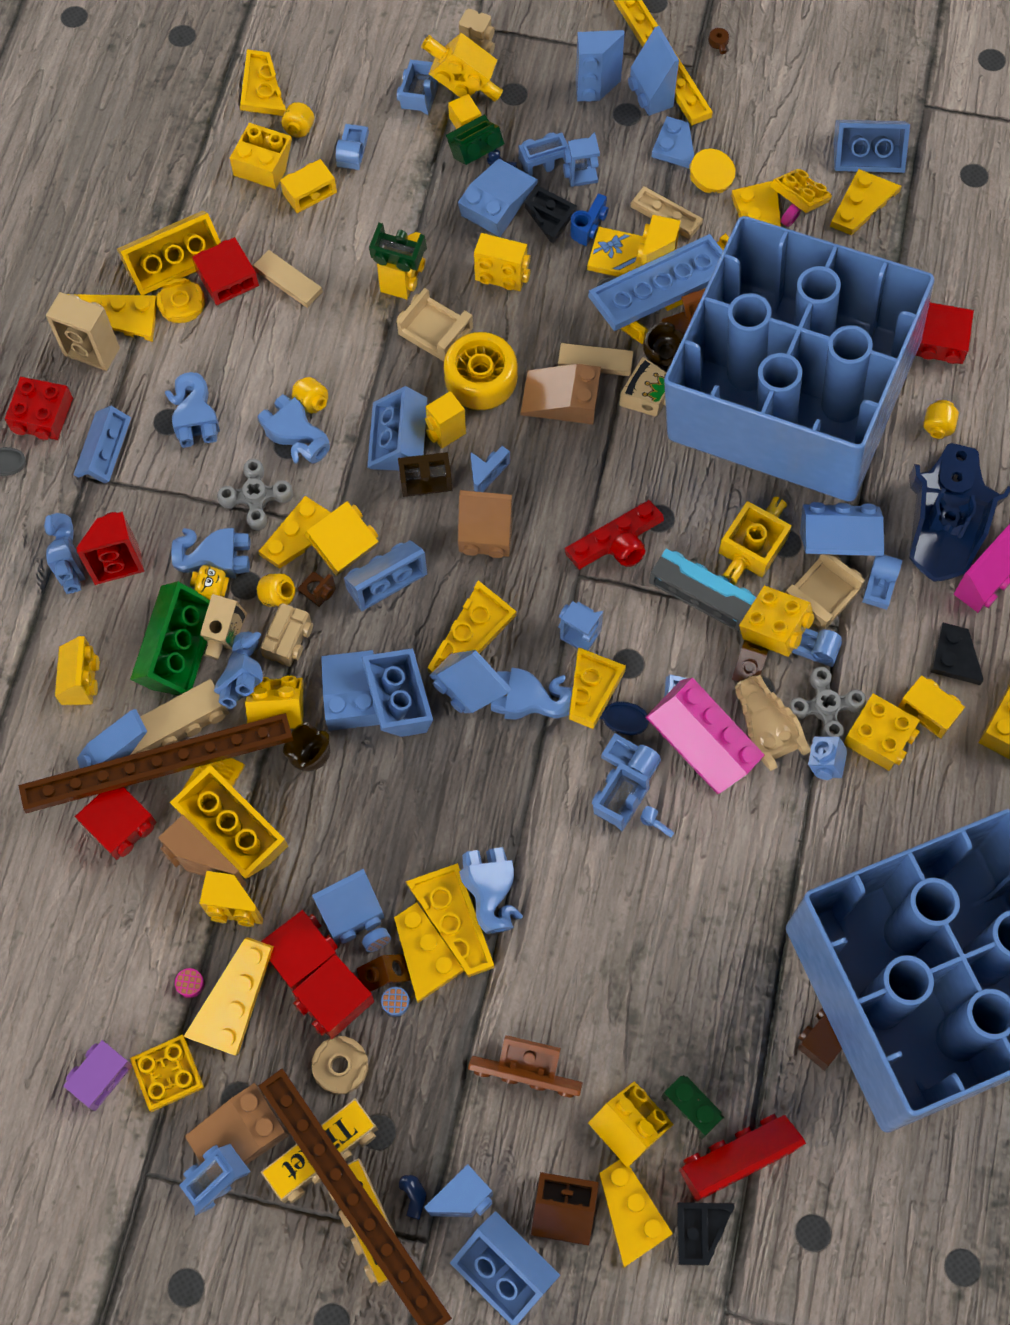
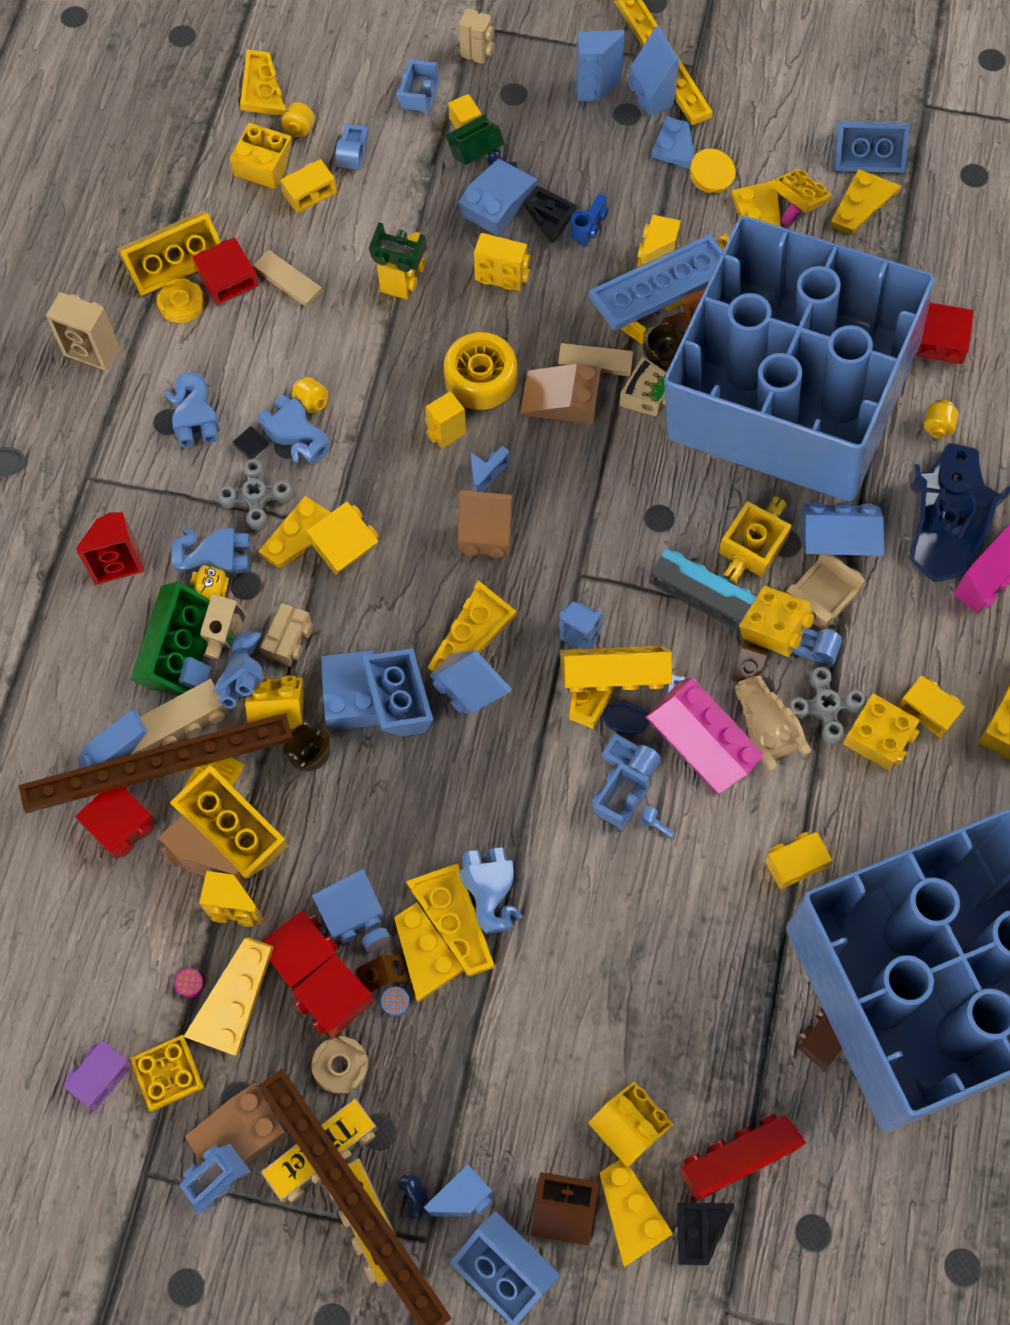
(38, 408): red brick -> none
(62, 554): medium blue hips -> none
(76, 673): yellow slope -> none
(103, 444): medium blue panel -> none
(128, 313): yellow wing -> none
(193, 672): none -> medium blue tile
(250, 443): none -> black tile
(275, 589): yellow head -> none
(322, 592): reddish brown bracket -> none
(386, 574): medium blue slope -> none
(397, 428): medium blue slope -> none
(425, 474): dark brown window -> none
(432, 324): tan panel -> none
(462, 66): yellow brick -> none
(529, 1064): dark orange bracket -> none
(530, 696): medium blue hips -> none
(542, 151): medium blue window -> none
(581, 161): medium blue window -> none
(614, 252): yellow tile -> none
(616, 667): none -> yellow slope
(617, 538): red plate -> none
(651, 204): tan tile -> none
(693, 1105): dark green window -> none
(719, 39): reddish brown piece -> none
(798, 860): none -> yellow brick
(827, 757): medium blue brick -> none
(882, 581): medium blue plate -> none
(956, 655): black wing -> none

